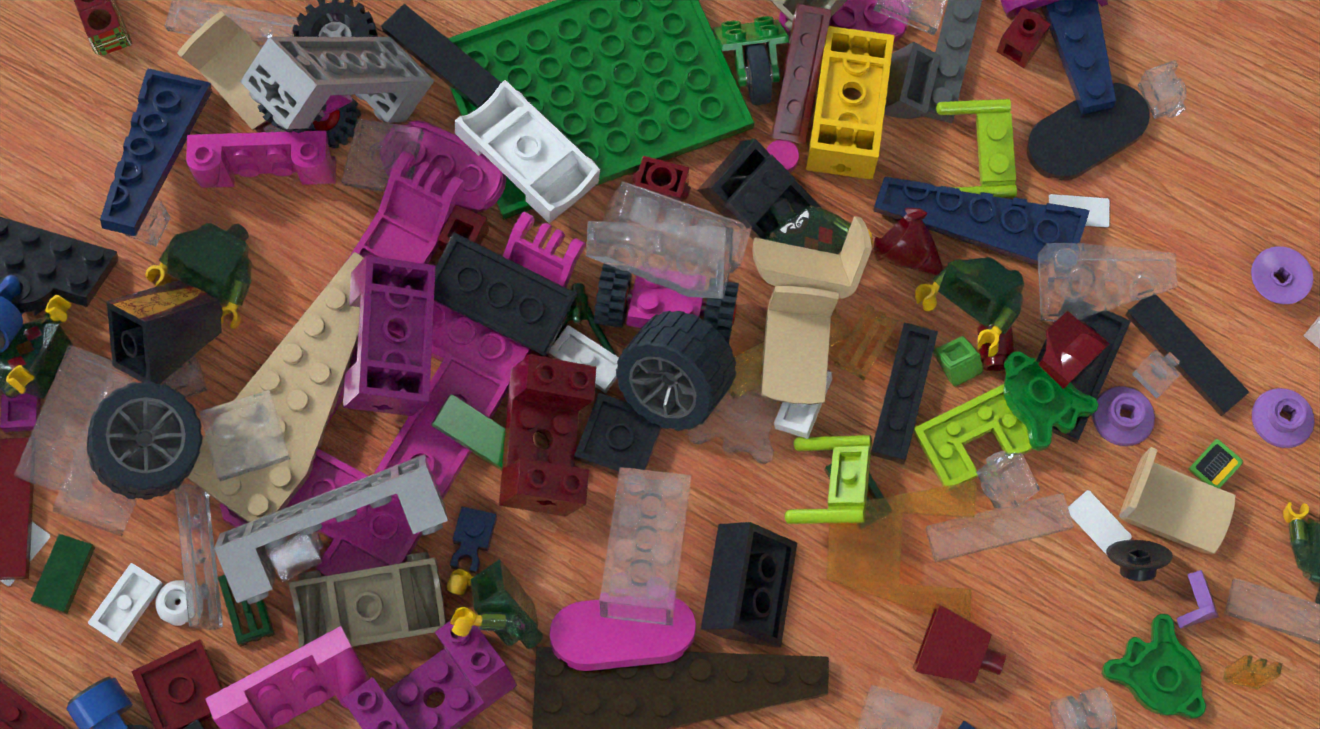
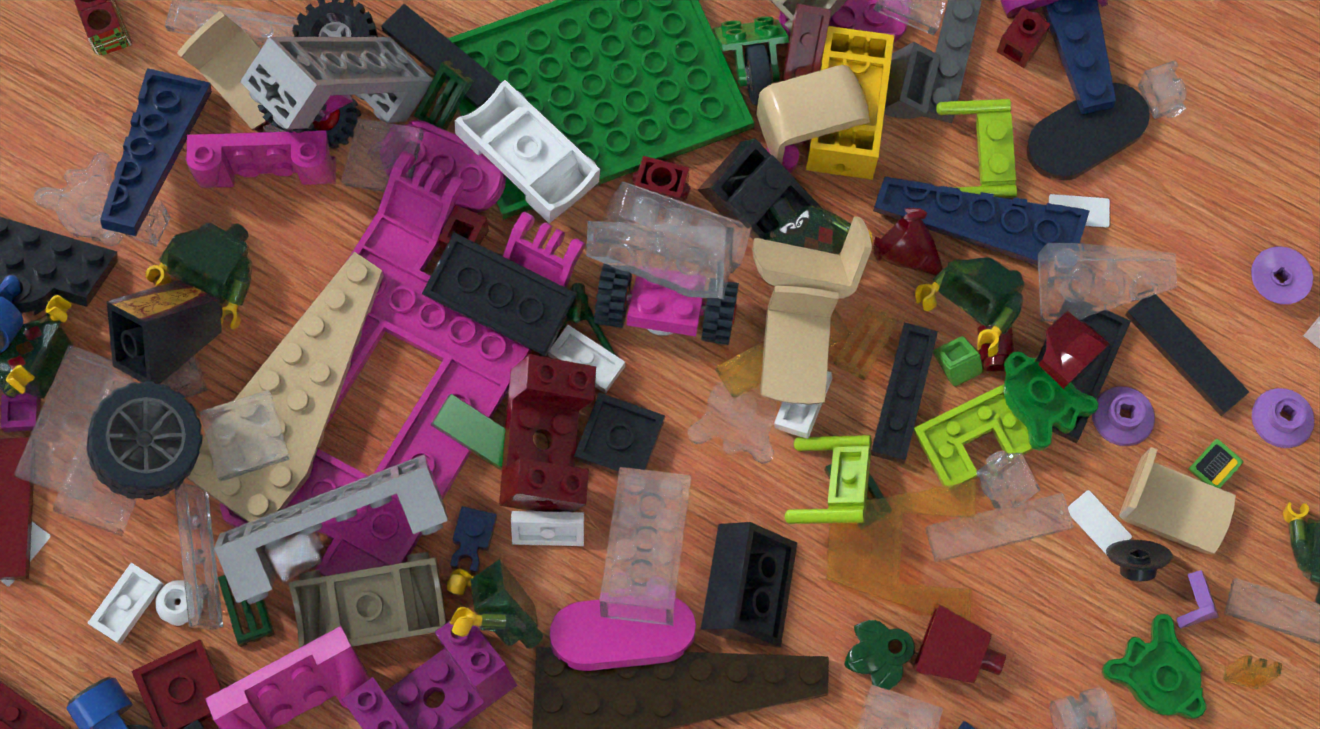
(63, 574): dark green tile -> none
(83, 200): none -> clear tile
(390, 371): magenta plate -> none
(464, 83): none -> dark green tile
(547, 528): none -> white plate
(676, 370): black wheel -> none
(810, 107): none -> tan piece
(874, 655): none -> dark green plate
(1157, 372): clear tile -> none

